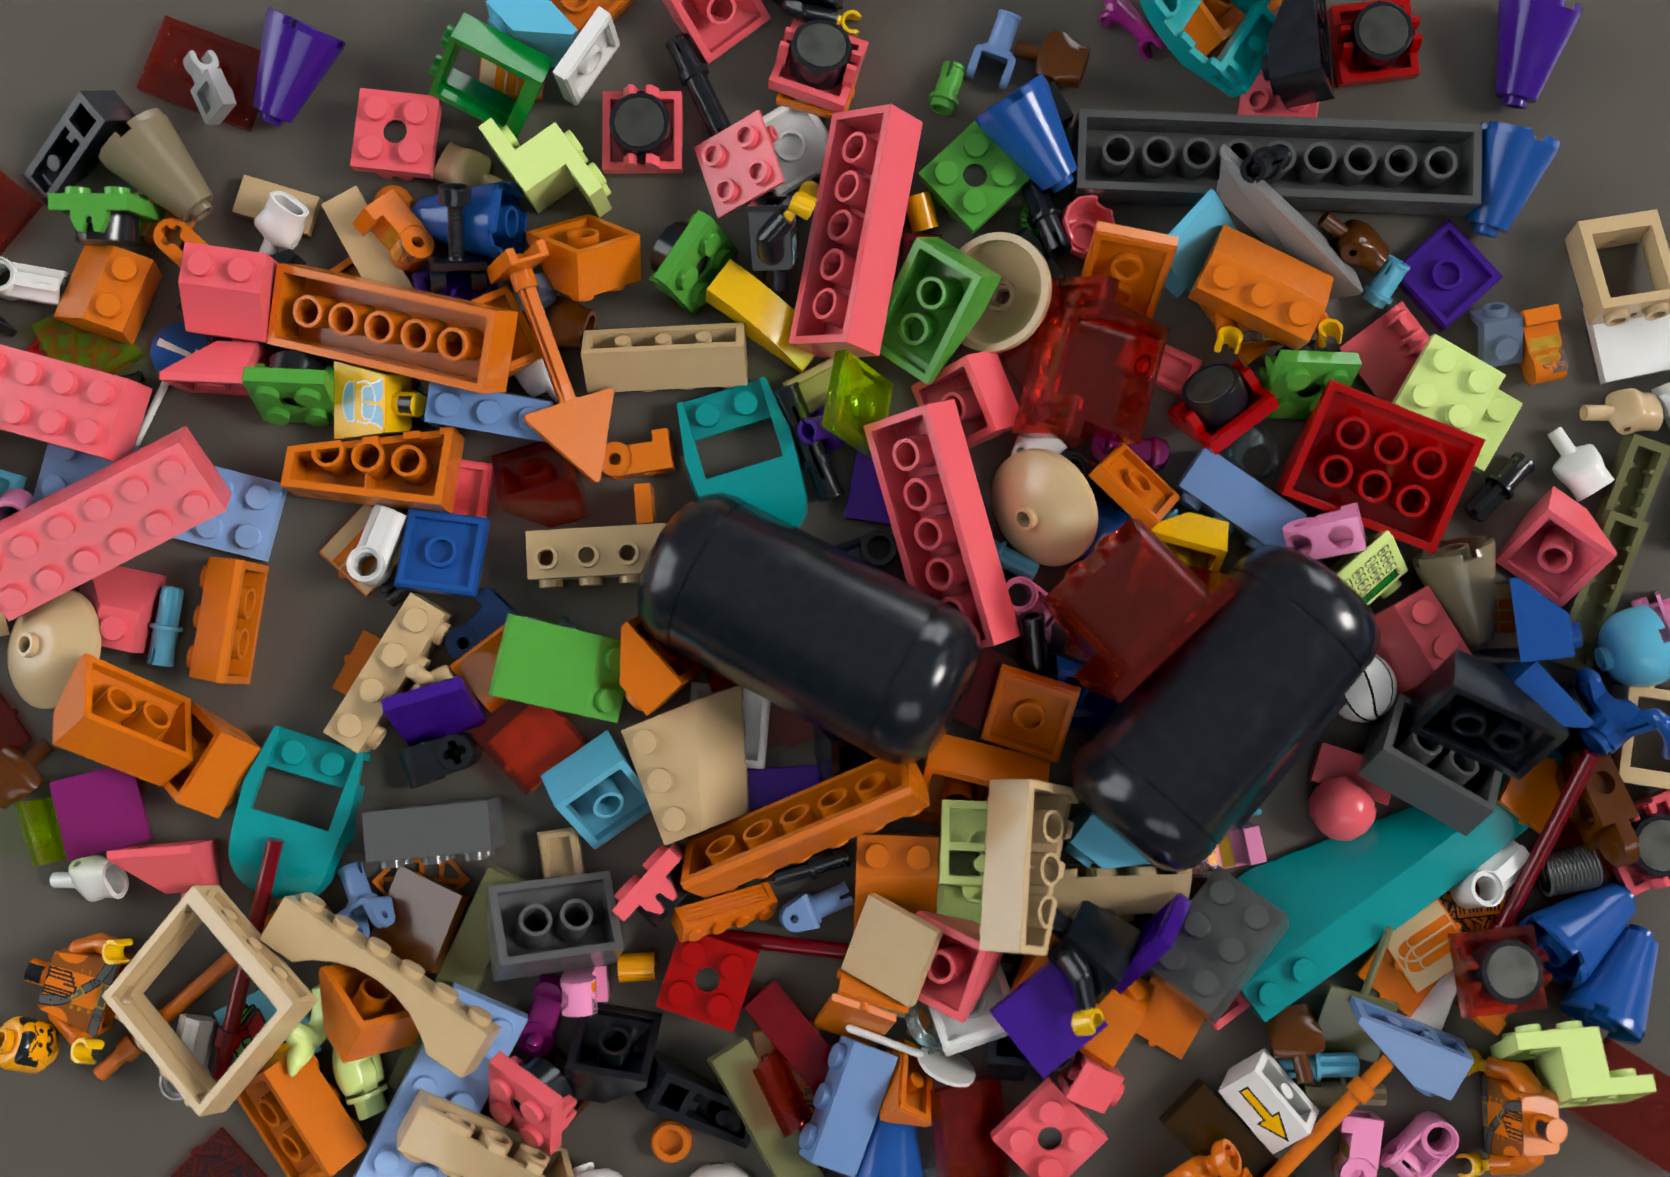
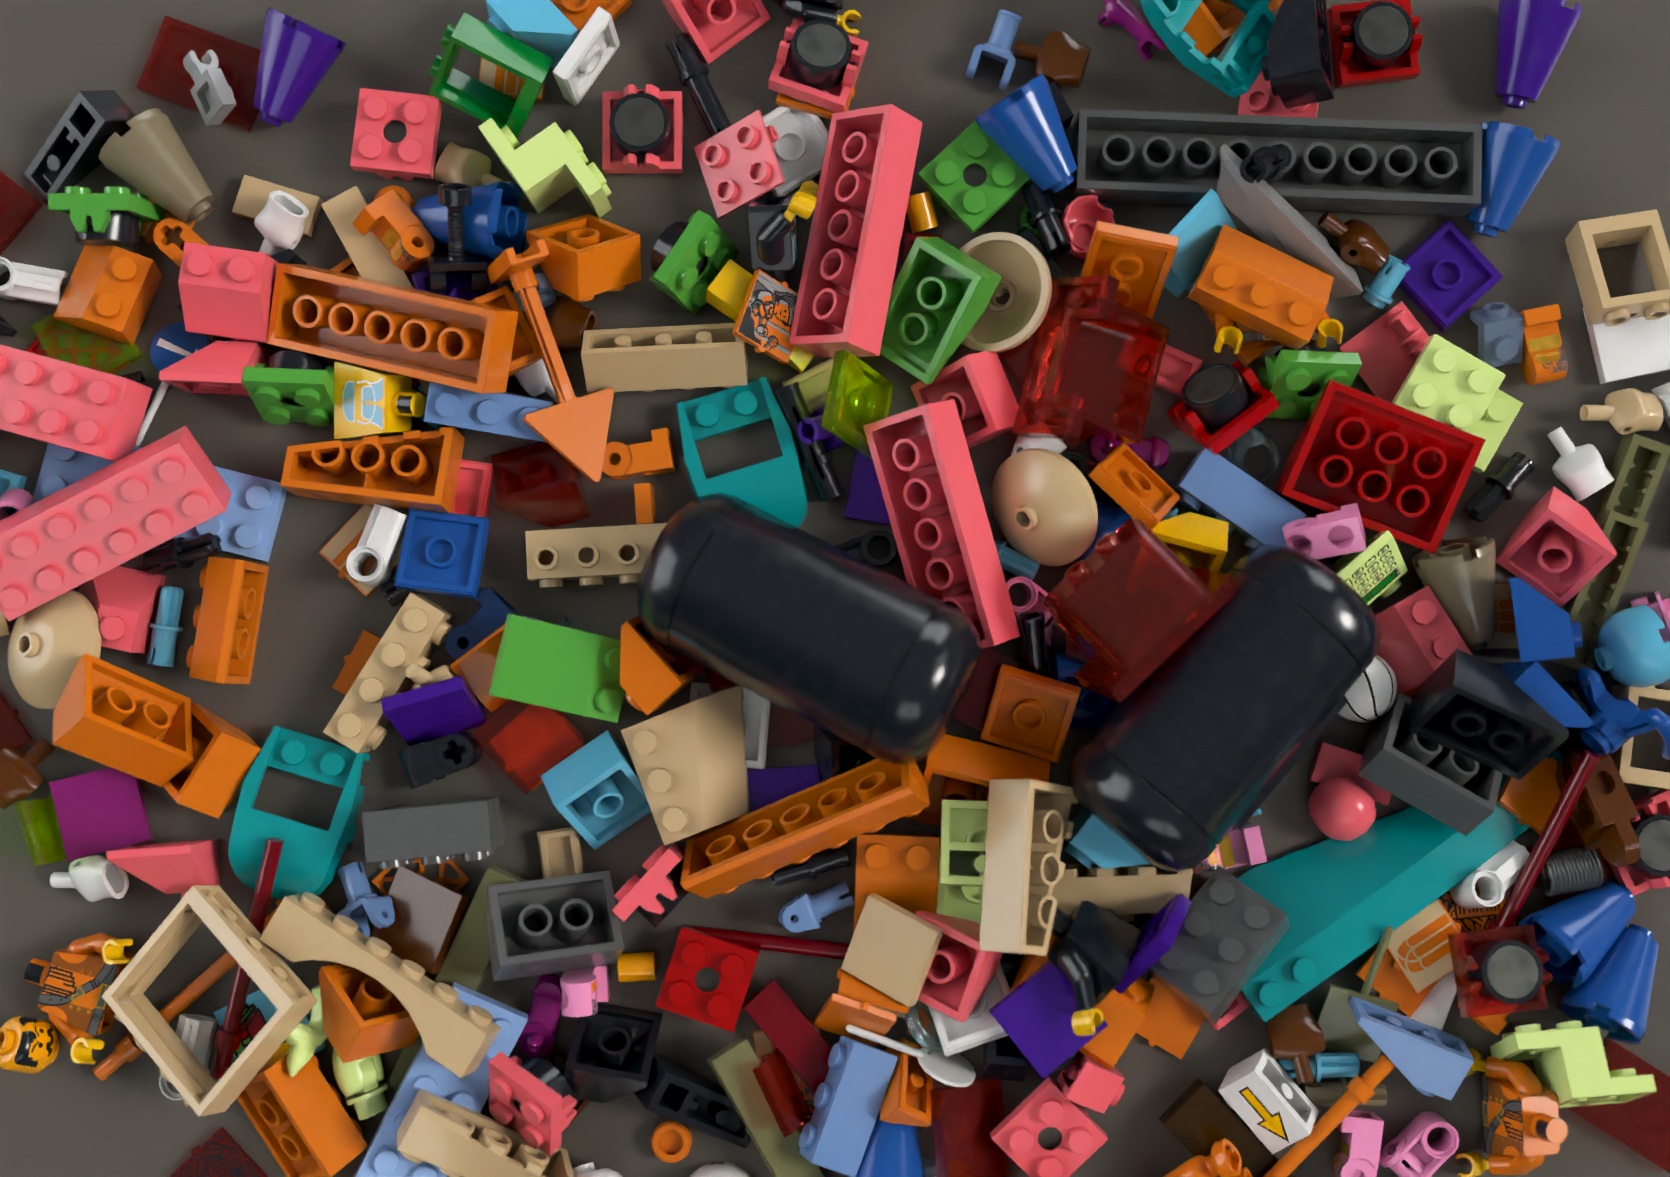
(182, 553): none -> black axle
(724, 912): orange piece -> none
(767, 317): none -> piece
(945, 95): bright green pin -> none

